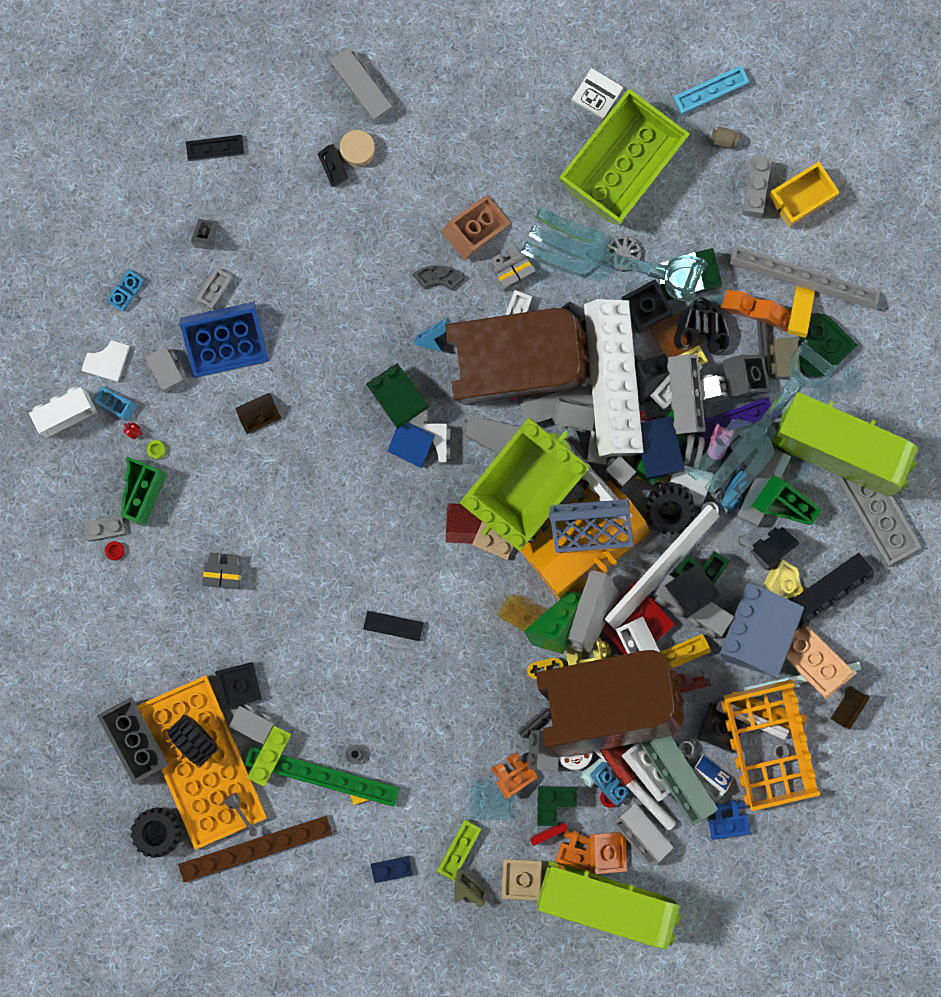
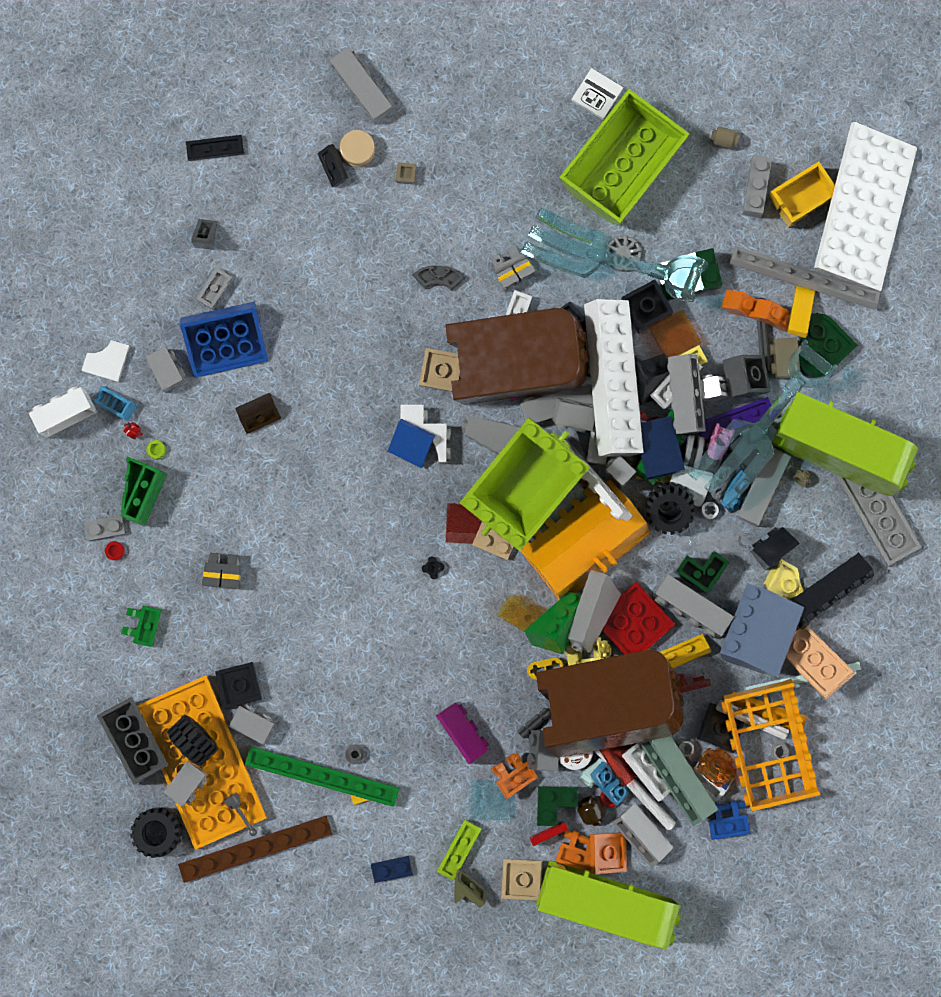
(126, 290): dark azure slope -> none
(146, 627): none -> green plate
(186, 783): none -> light grey brick
(269, 756): lime plate -> none
(393, 626): black tile -> none
(397, 395): dark green slope -> none
(406, 173): none -> dark tan plate
(432, 336): dark azure slope -> none
(432, 562): none -> black plate
(439, 369): none -> tan plate
(463, 732): none -> magenta slope
(475, 227): nougat slope -> none
(591, 811): none -> dark brown head
(592, 510): sand blue fence -> none
(637, 636): white brick -> none
(662, 567): white tile -> none
(692, 591): black slope -> none
(702, 321): black connector -> none
(707, 767): none -> clear orange plate
(711, 90): medium azure plate -> none
(786, 502): green wedge -> none
(804, 476): none -> dark tan plate
(849, 708): dark brown panel -> none
(865, 207): none -> white plate

